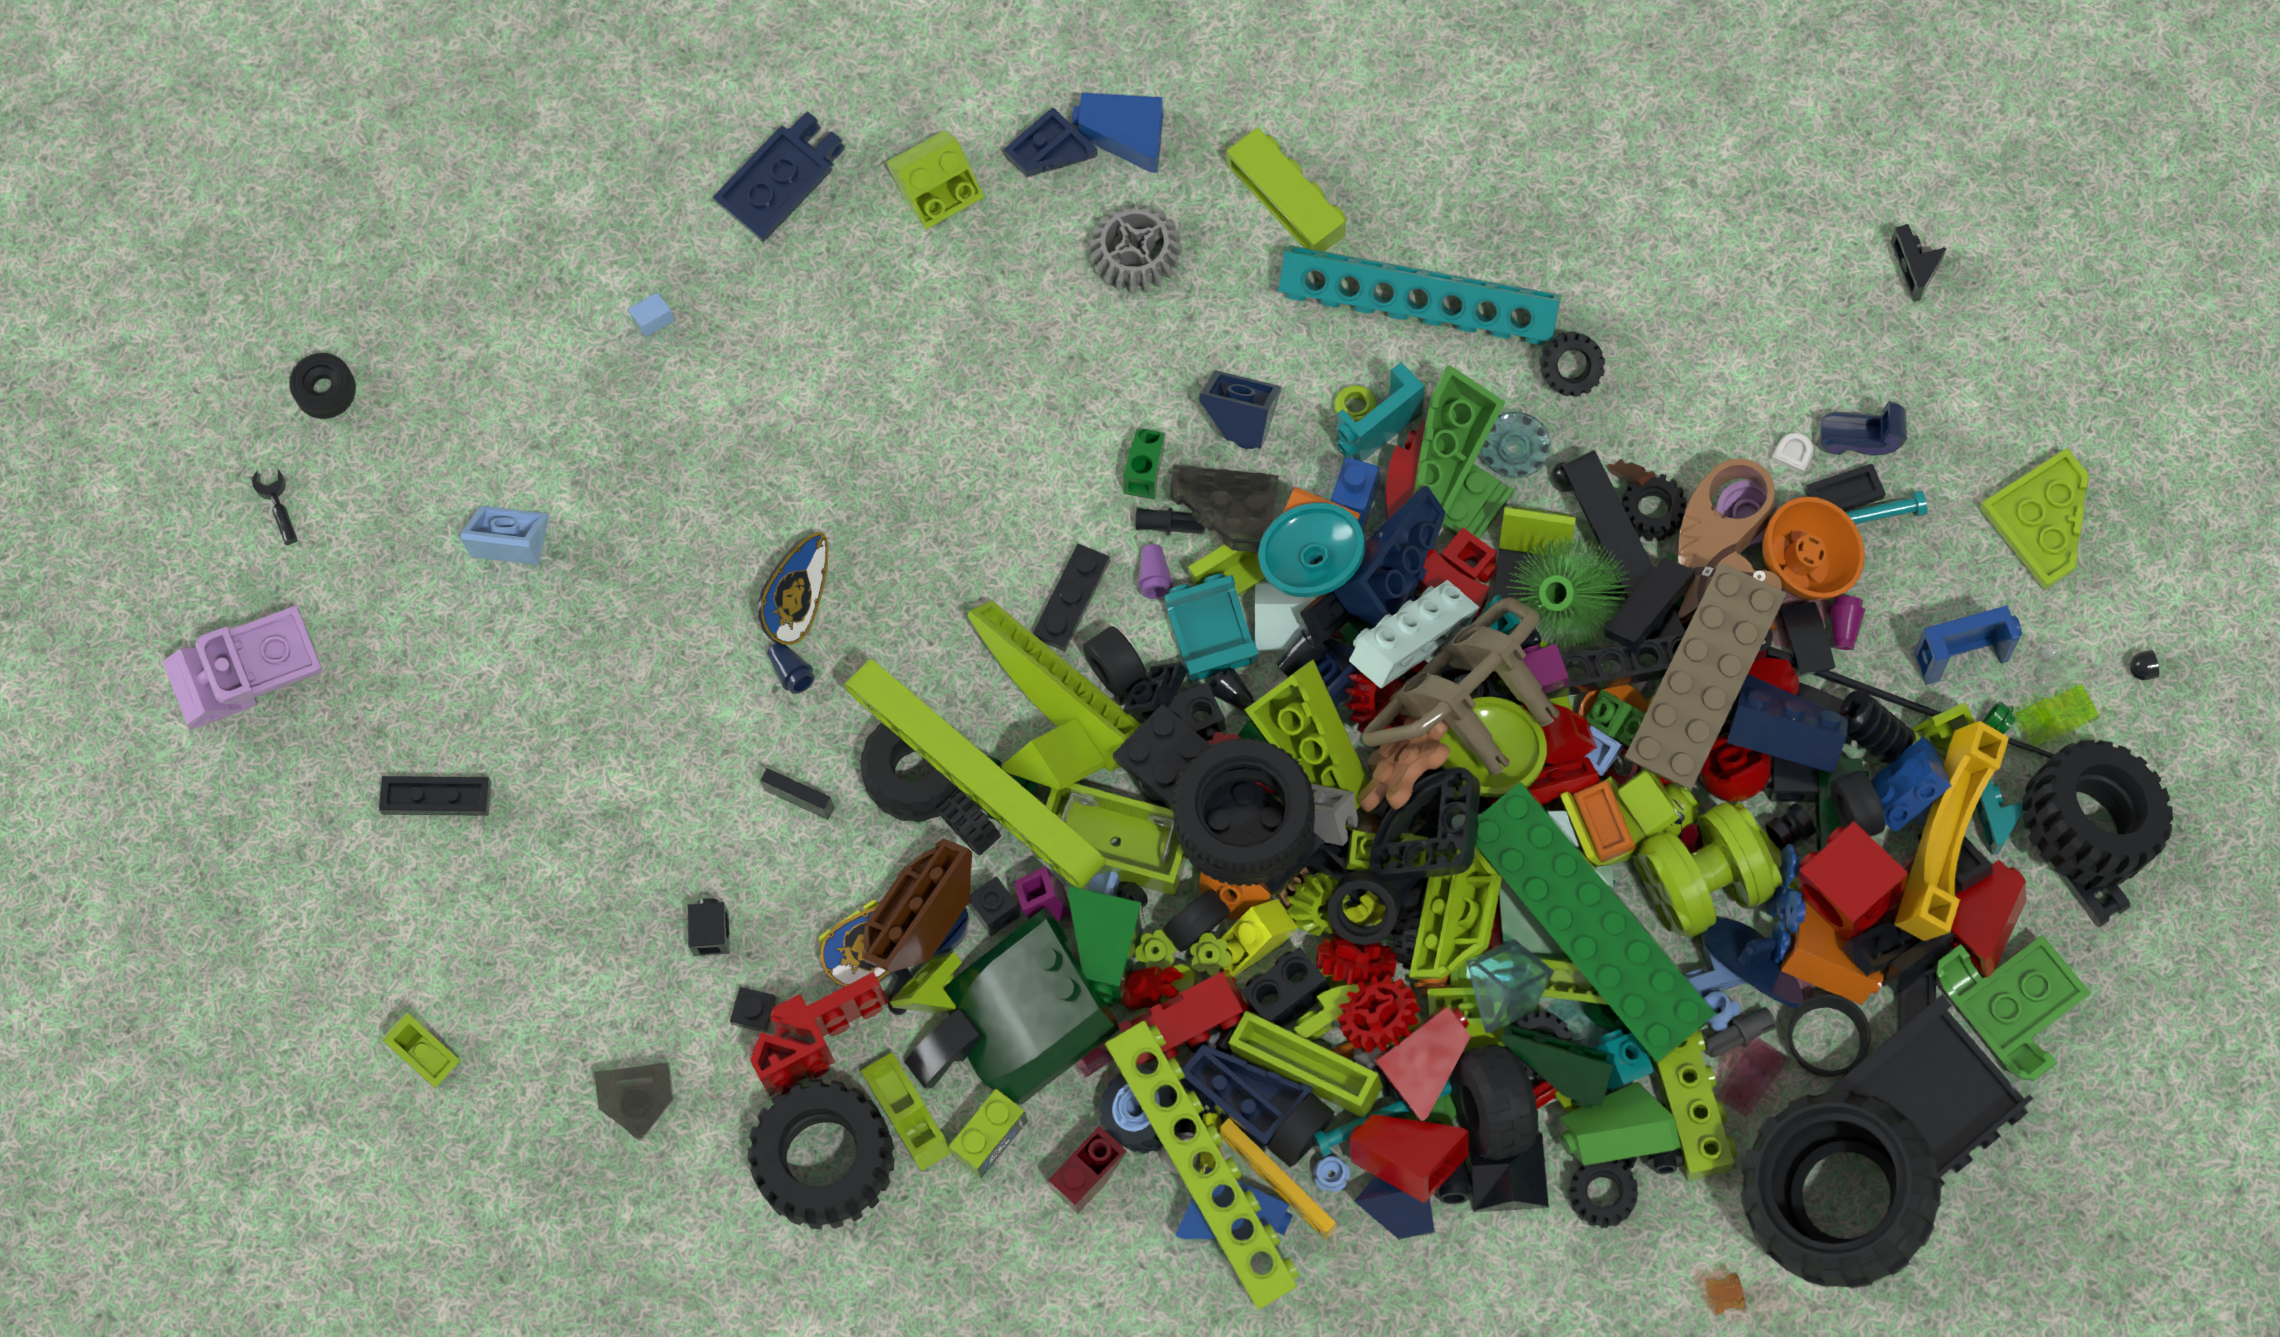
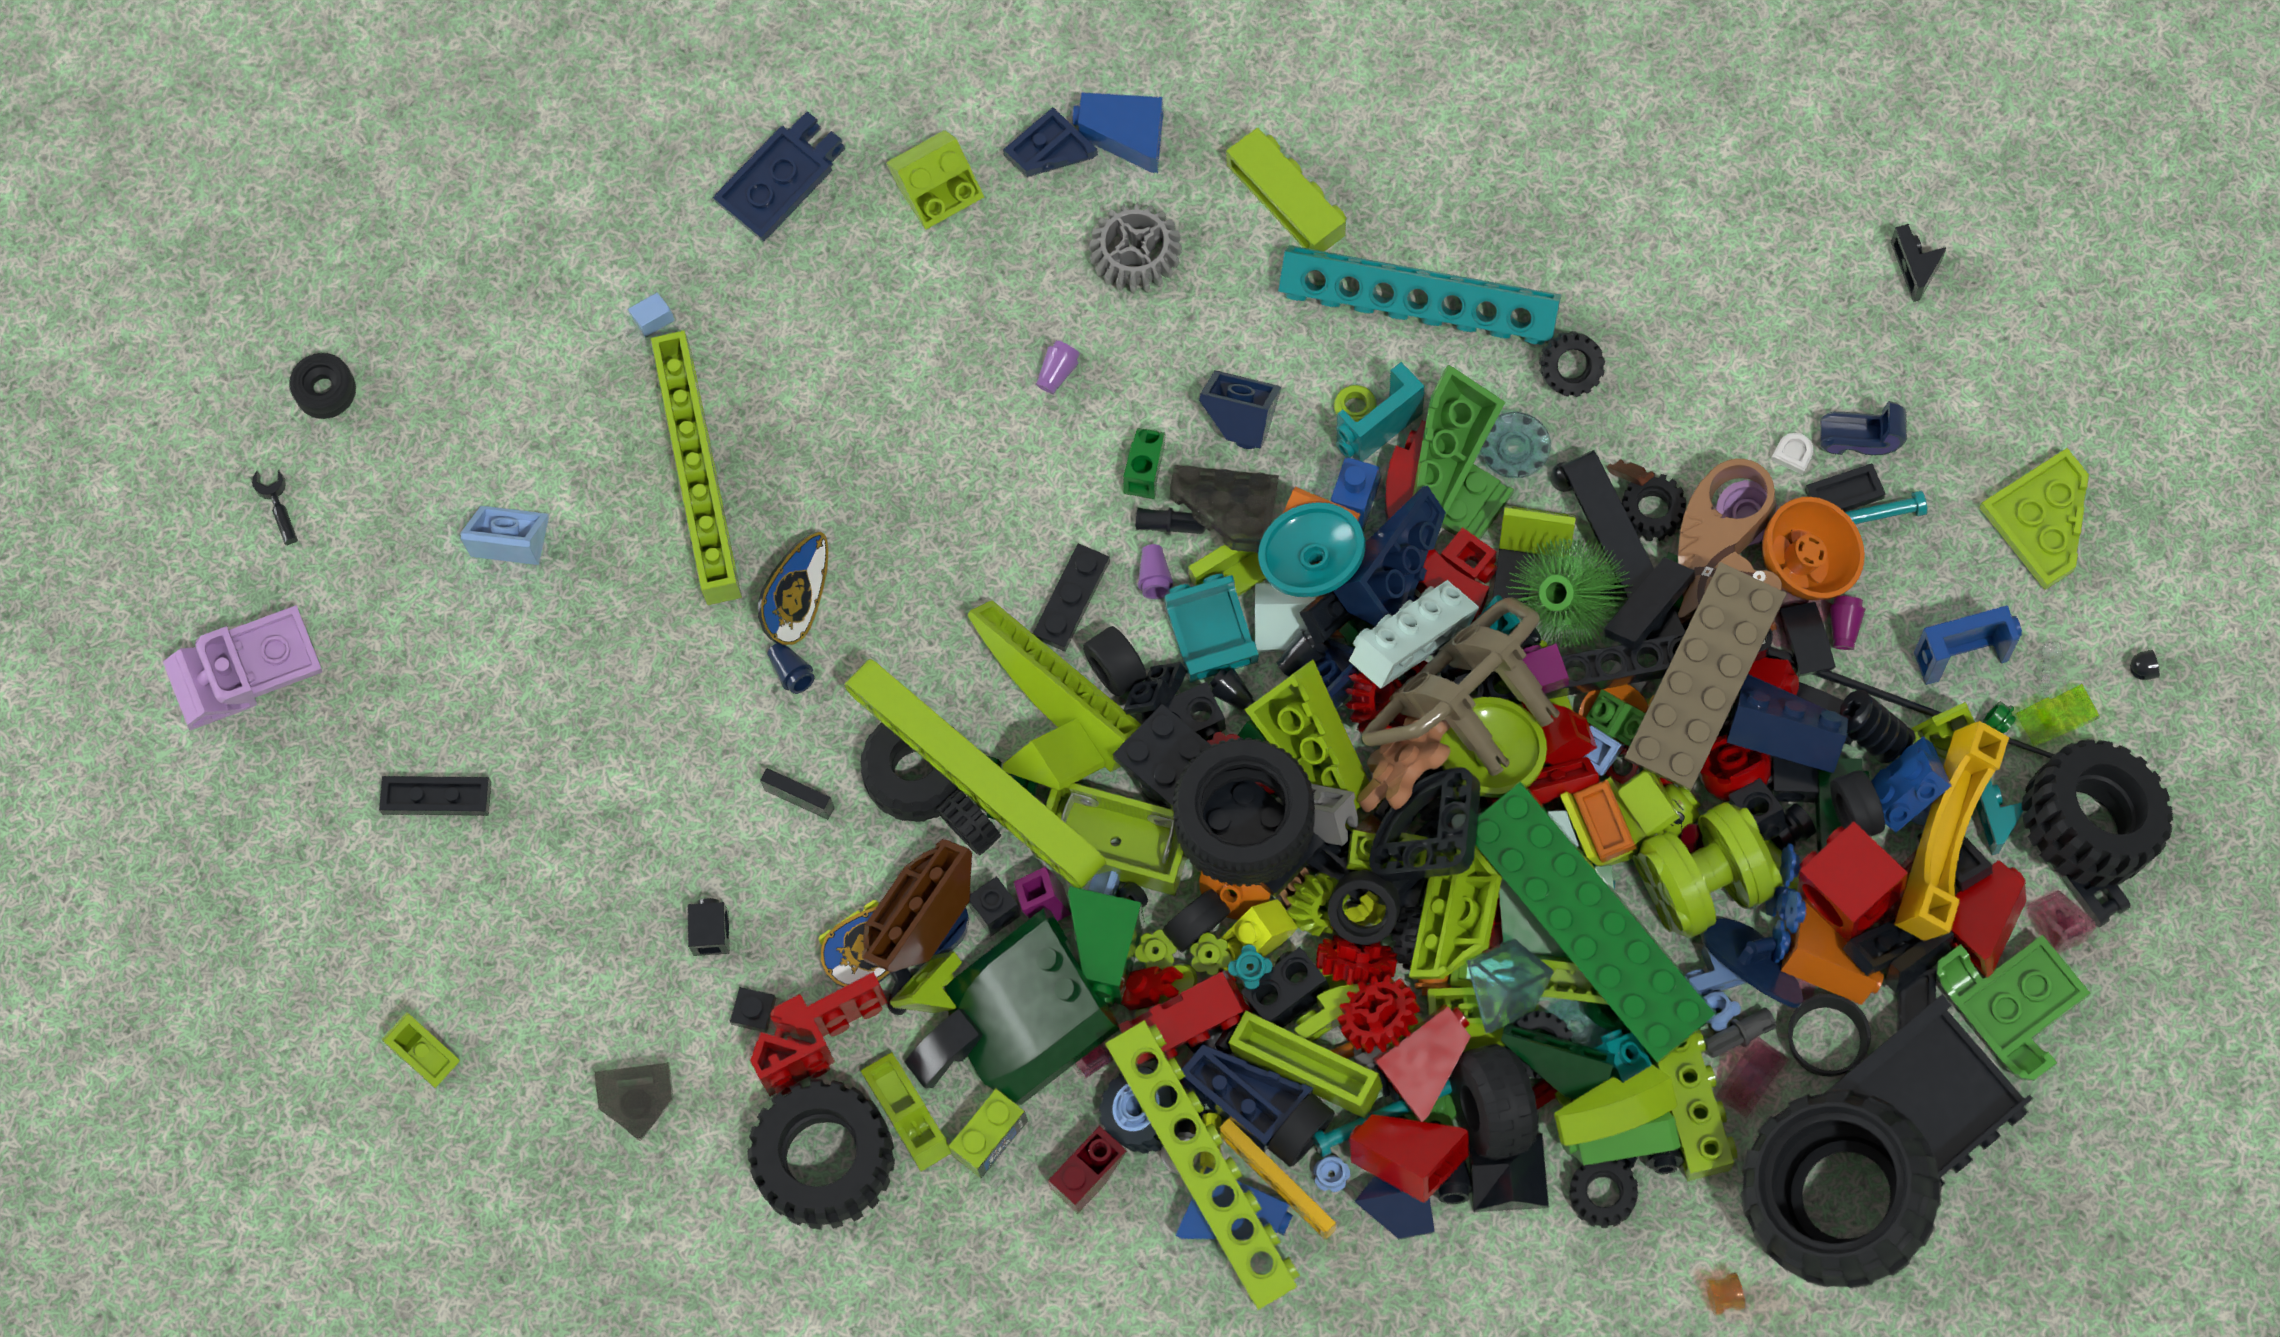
(696, 468): none -> lime brick
(1057, 366): none -> medium lavender cone
(1250, 956): none -> teal plate
(1616, 1107): none -> lime slope
(1759, 799): none -> black brick
(2061, 921): none -> clear pink slope

